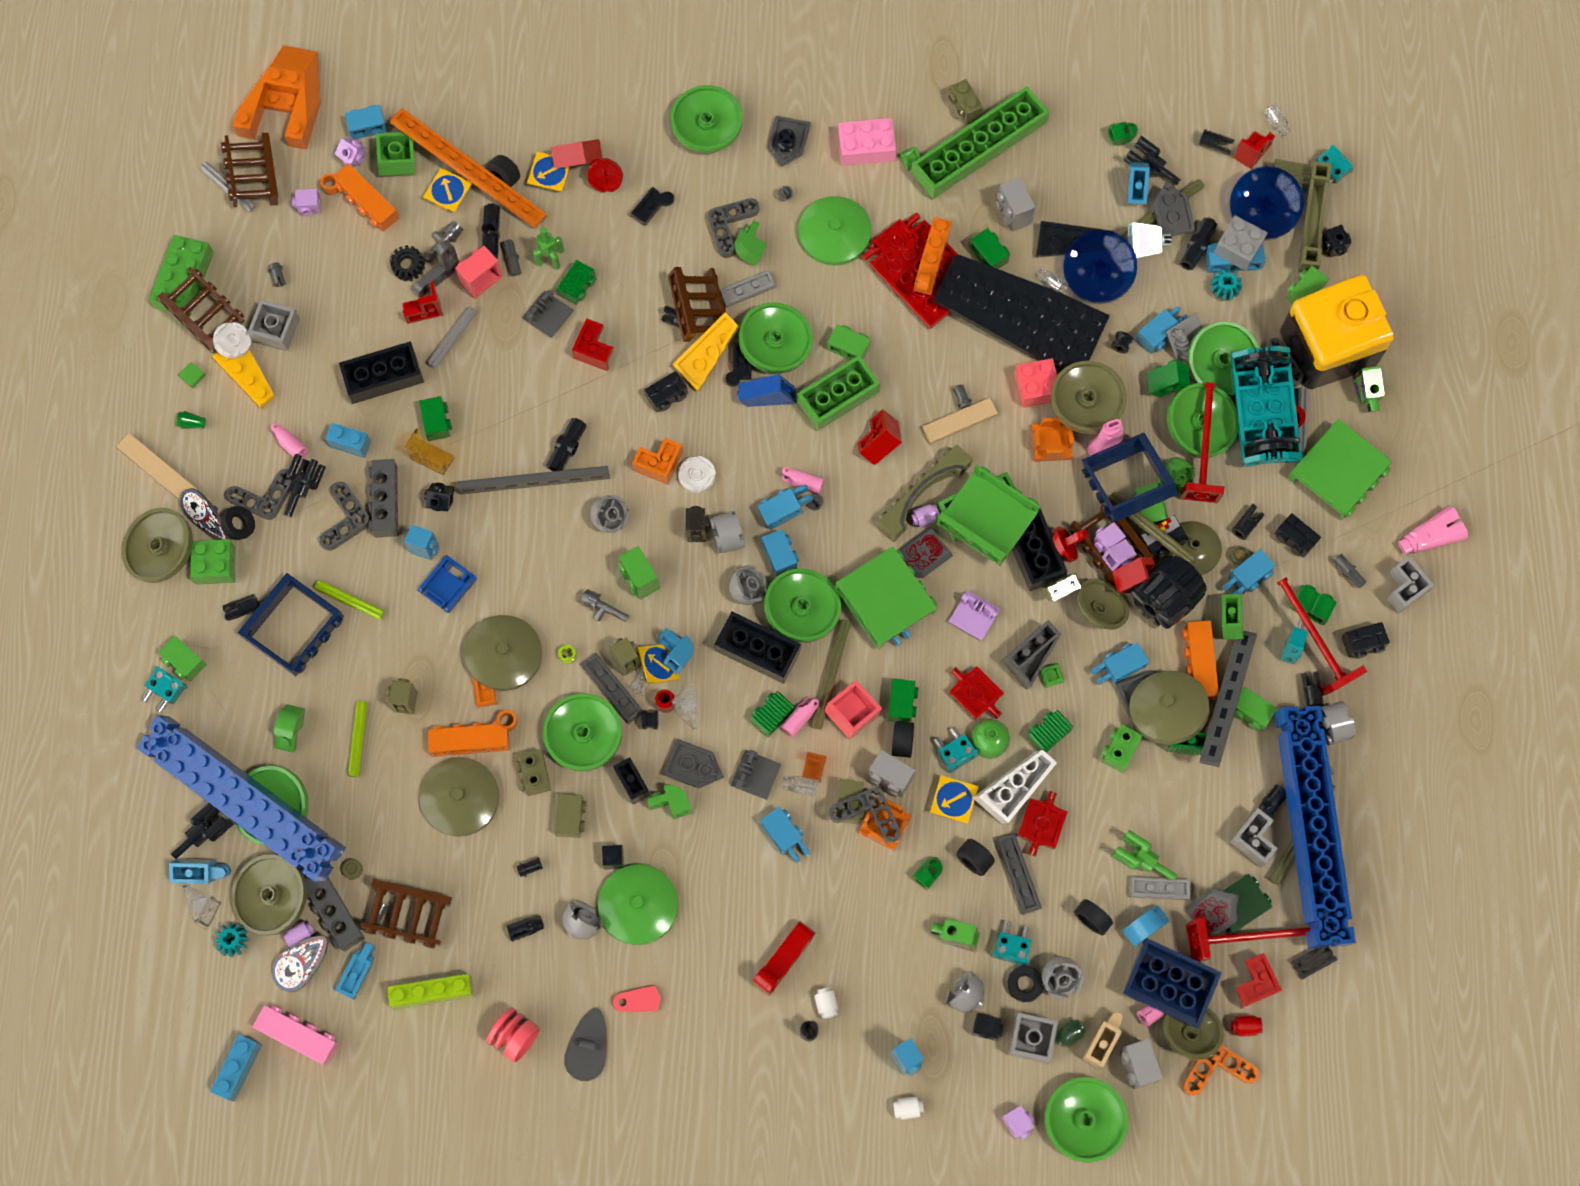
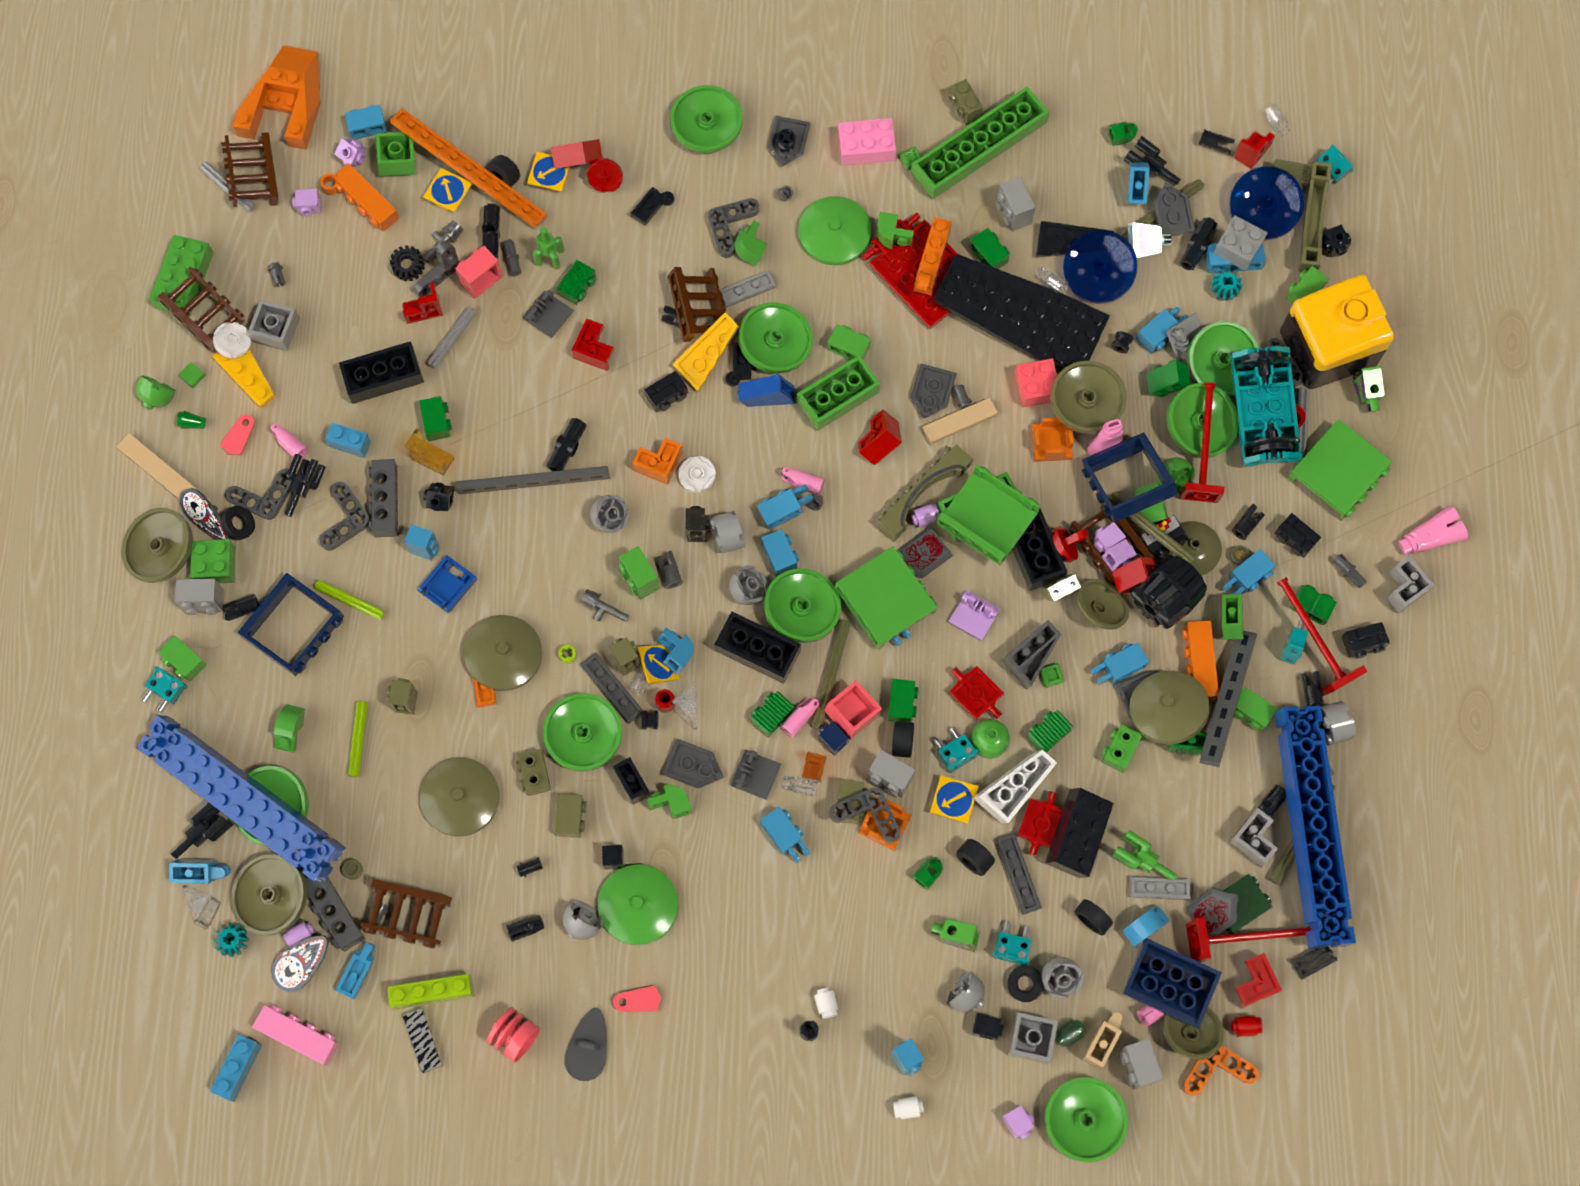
(153, 392): none -> bright green cylinder
(199, 596): none -> light grey brick
(238, 435): none -> coral piece
(422, 1040): none -> tile
(471, 739): orange hinge -> none
(670, 572): none -> dark grey hinge
(784, 958): red beam -> none
(833, 738): none -> dark blue brick
(889, 234): none -> bright green brick
(932, 389): none -> dark grey tile
(1079, 833): none -> black brick

